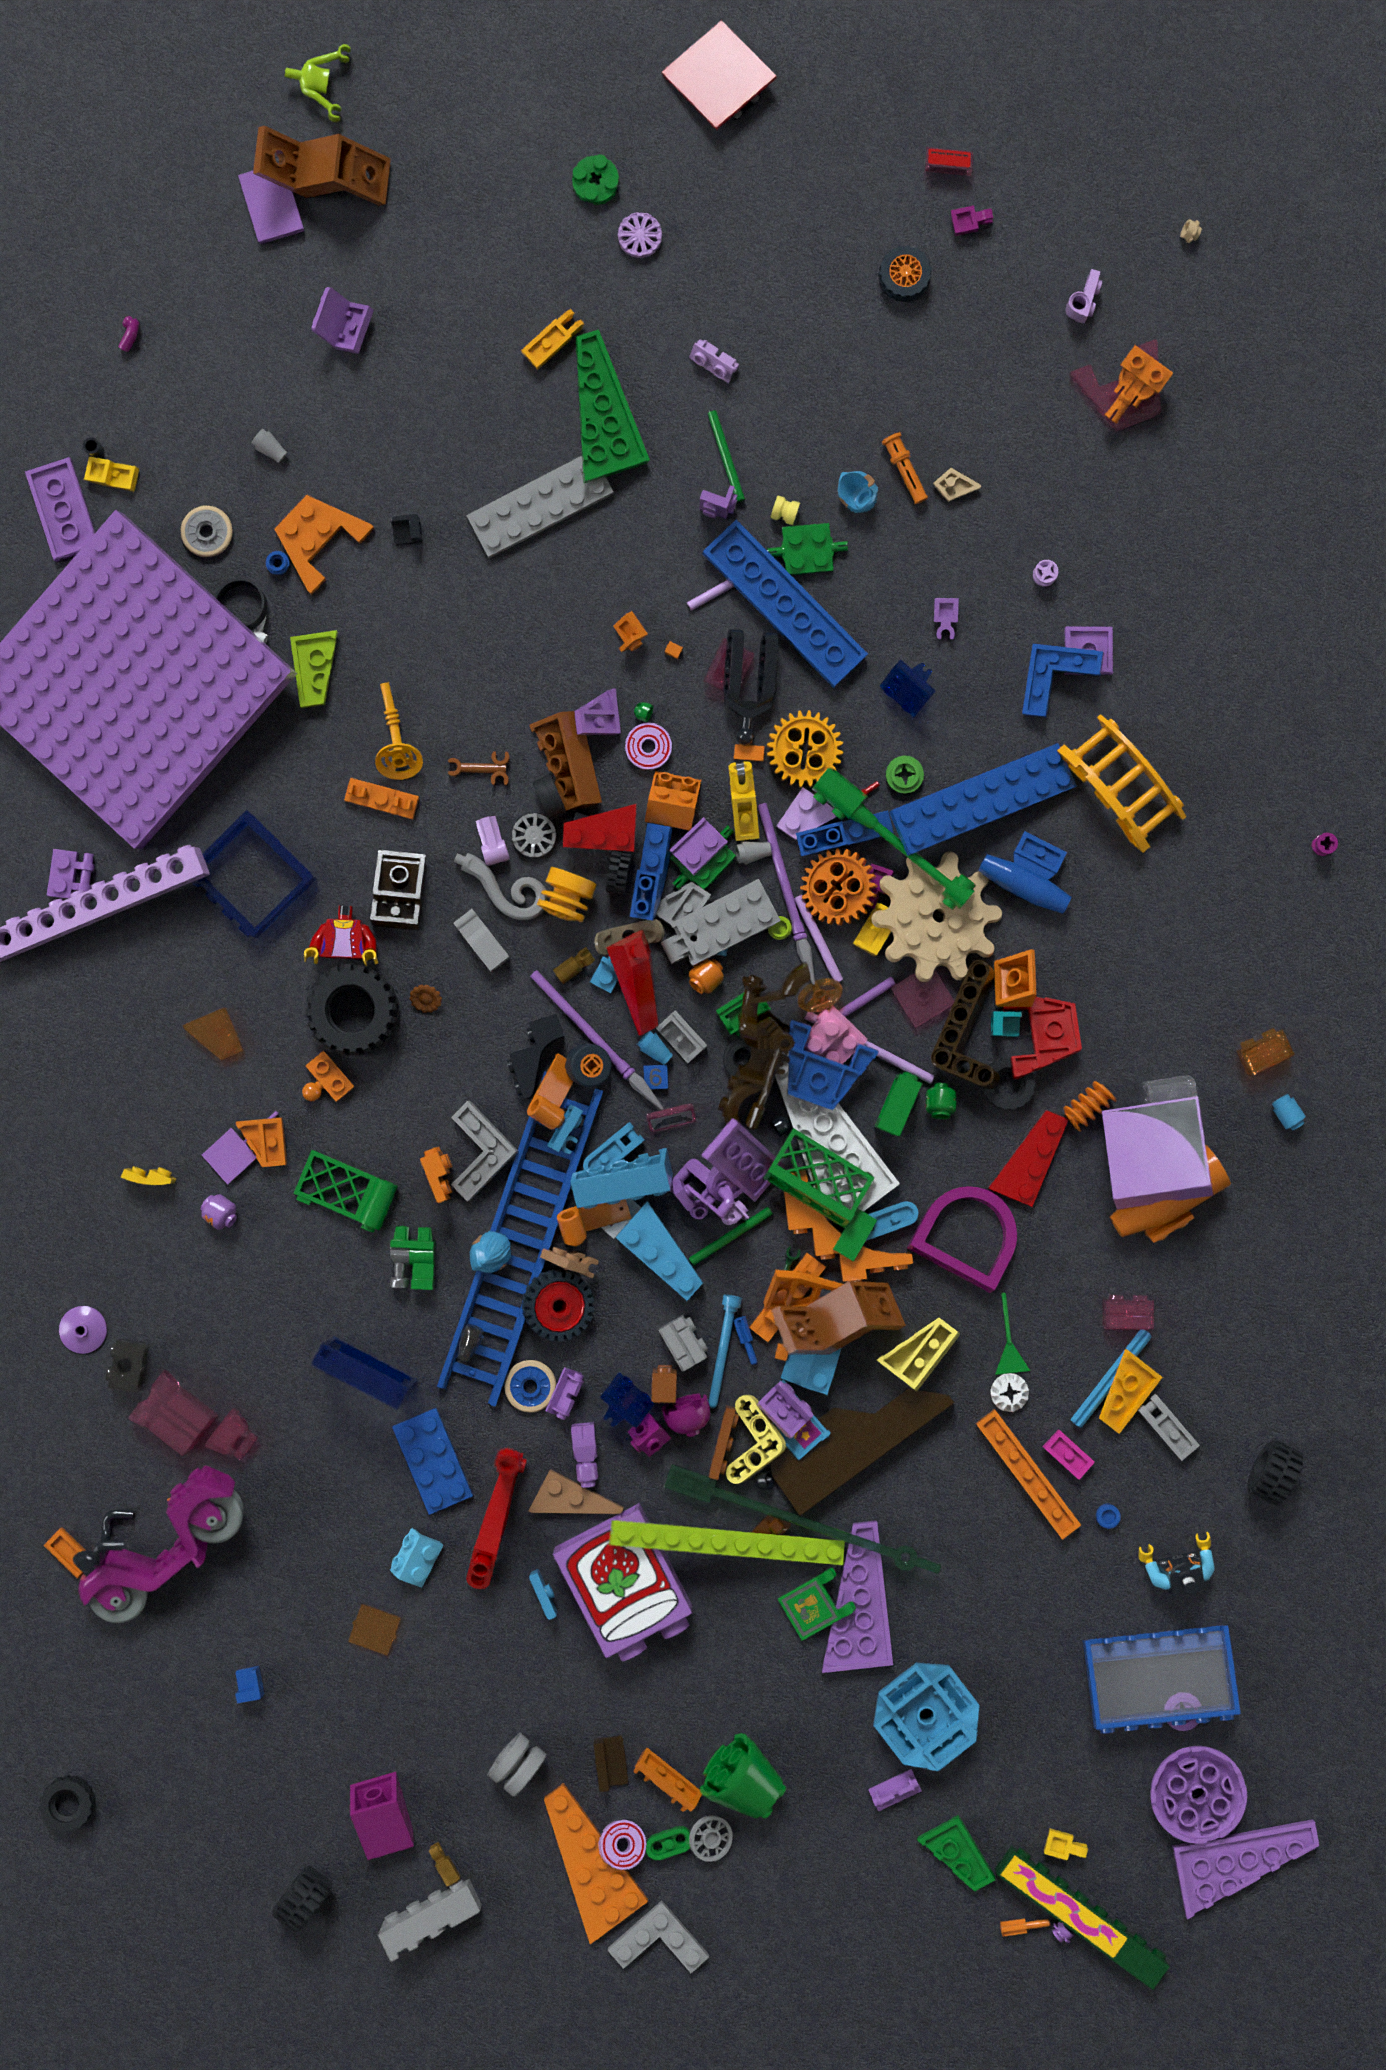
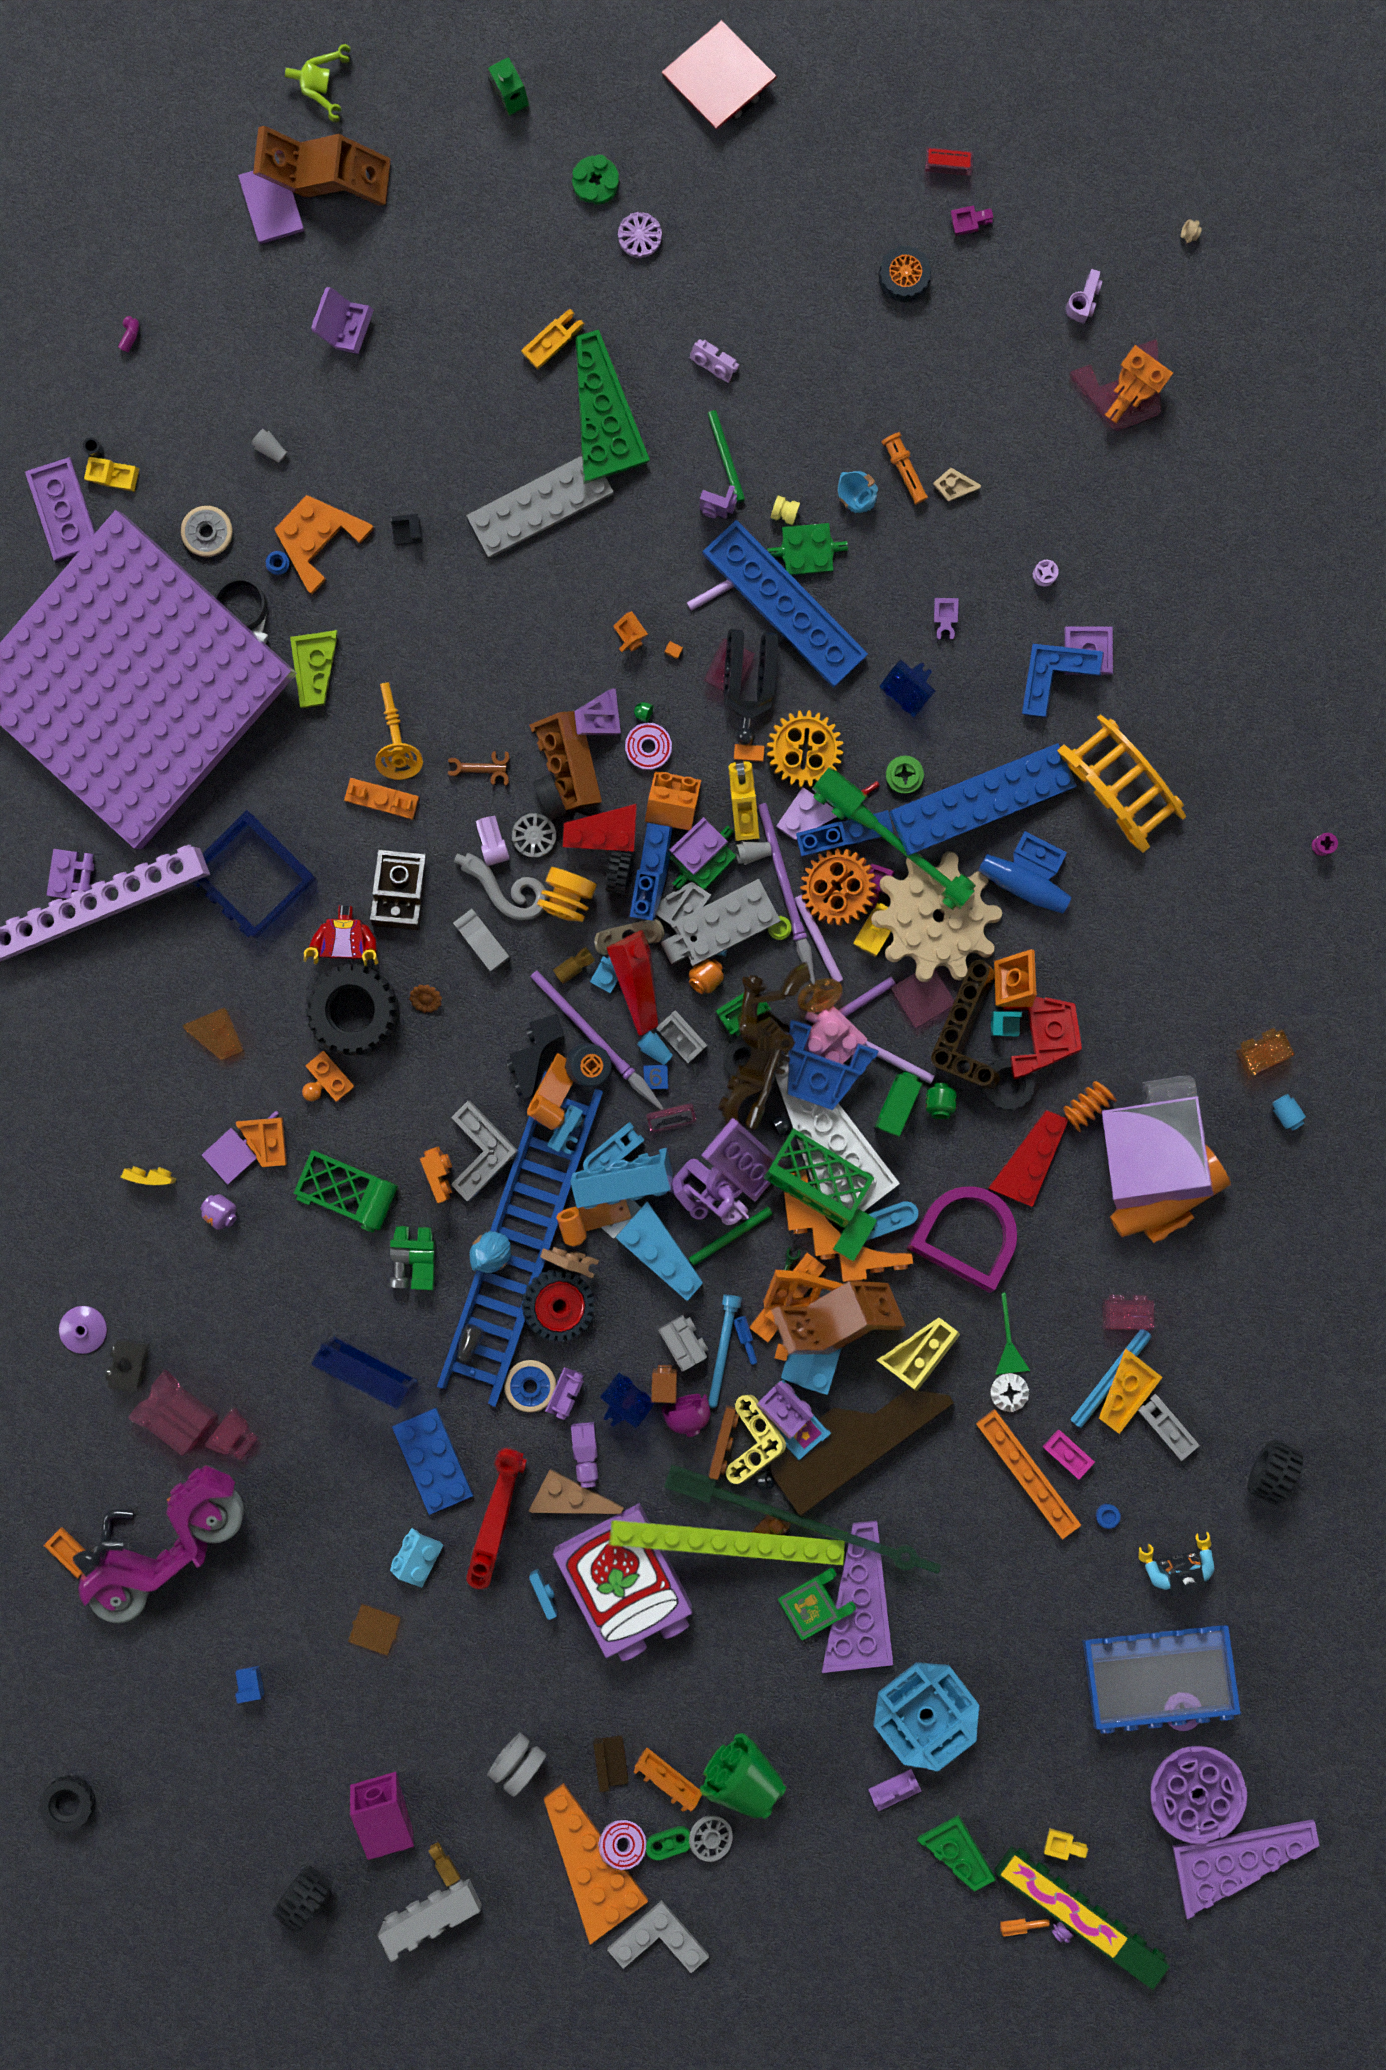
(506, 83): none -> green torso
(648, 1436): magenta brick -> none

